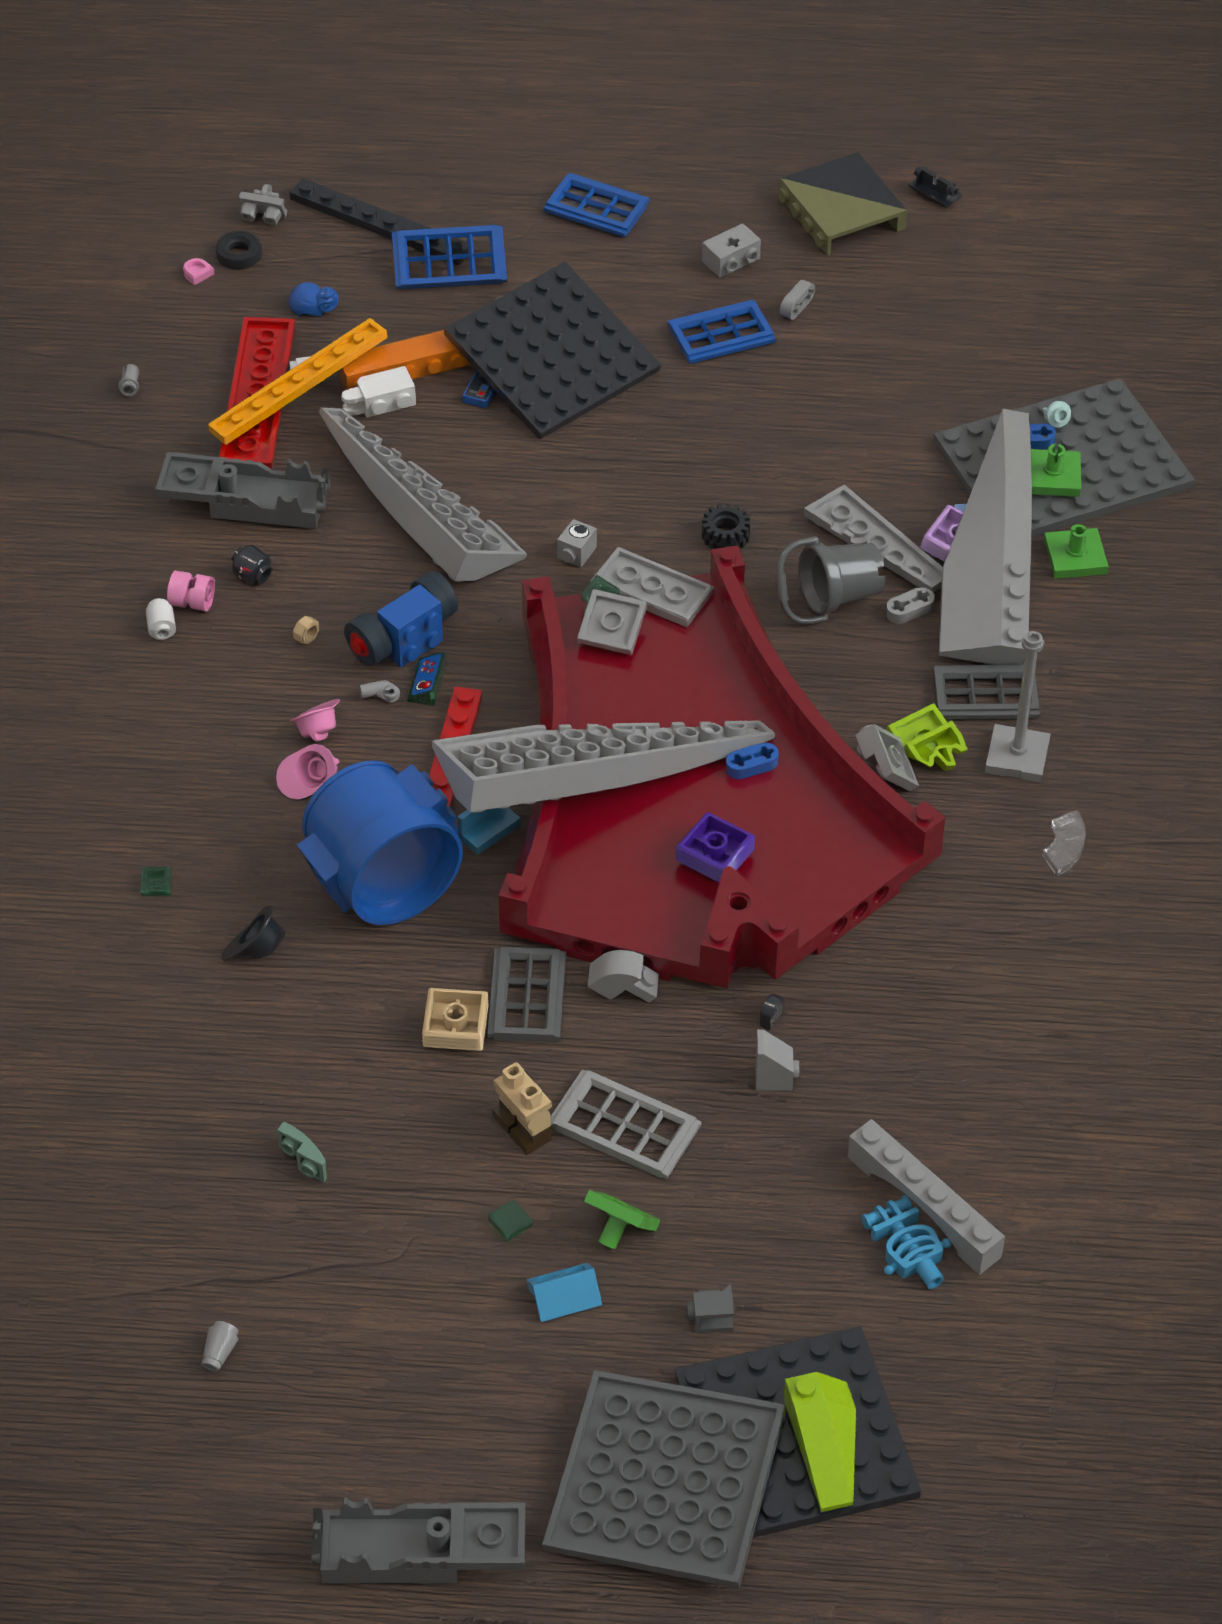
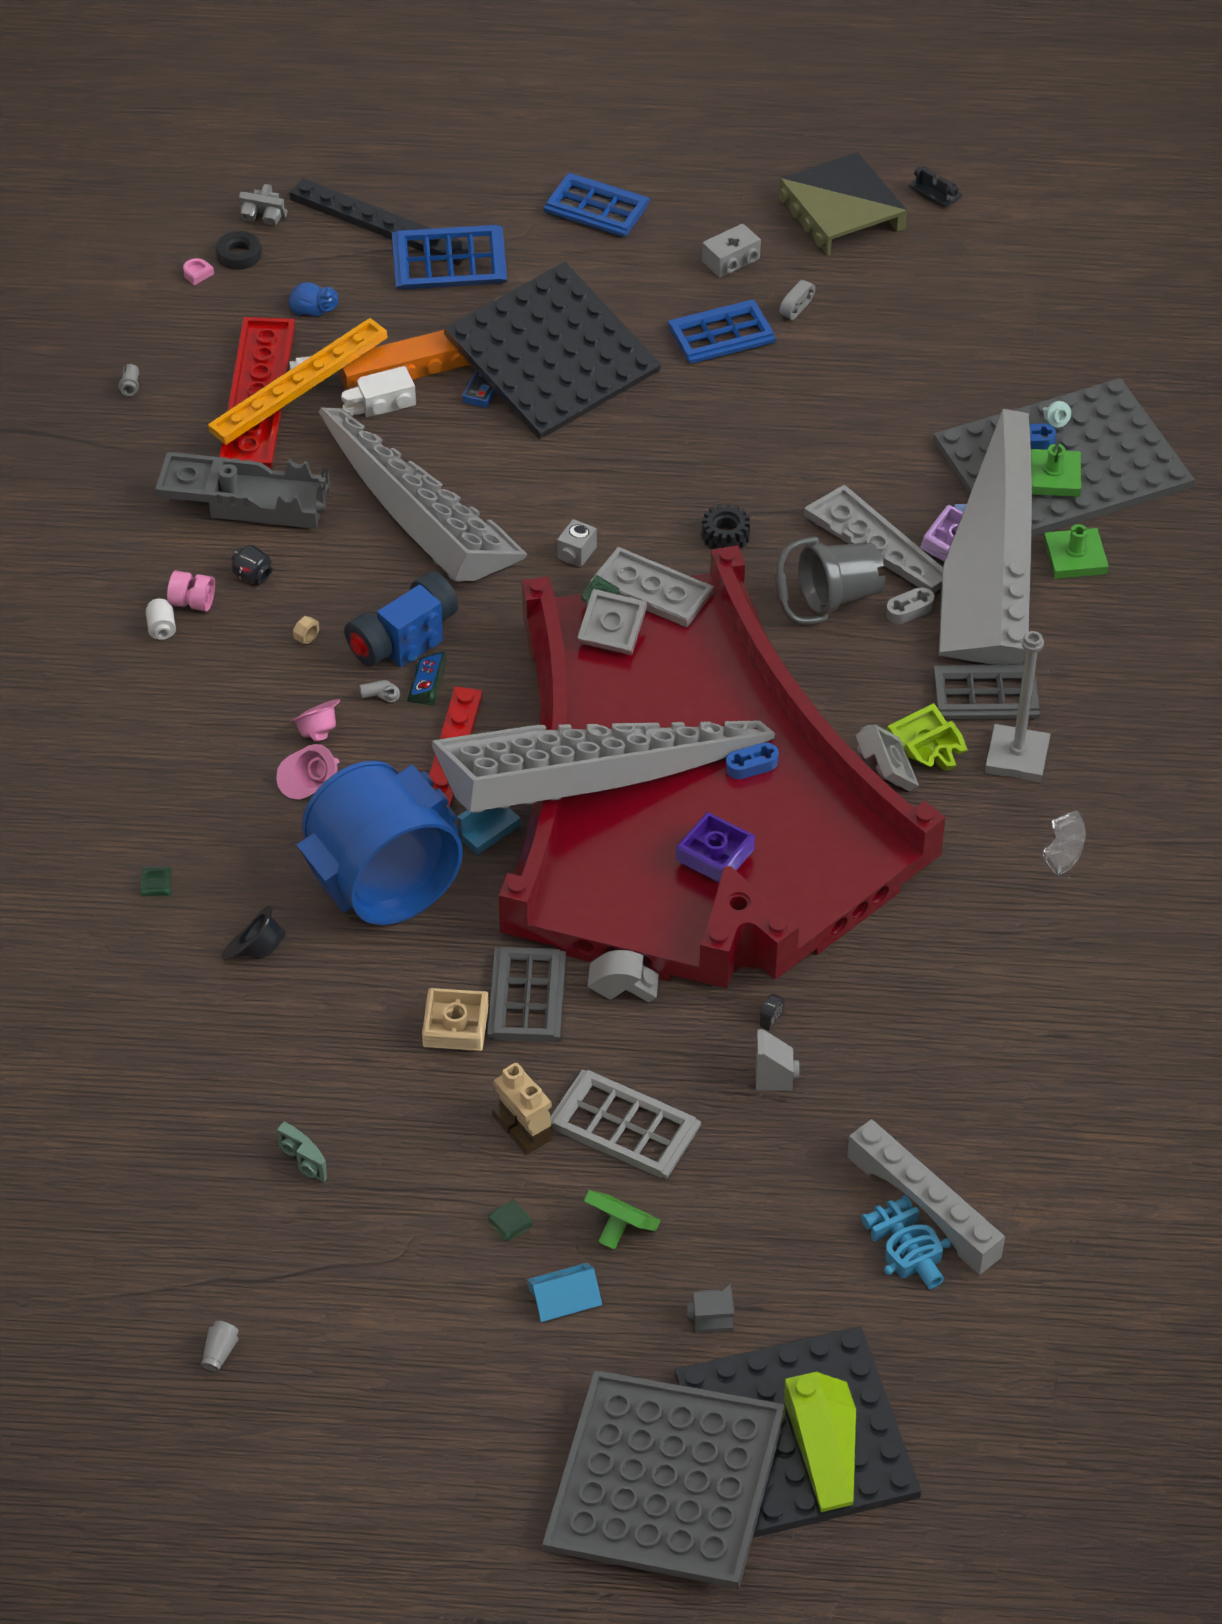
(417, 1541): dark grey piece -> none

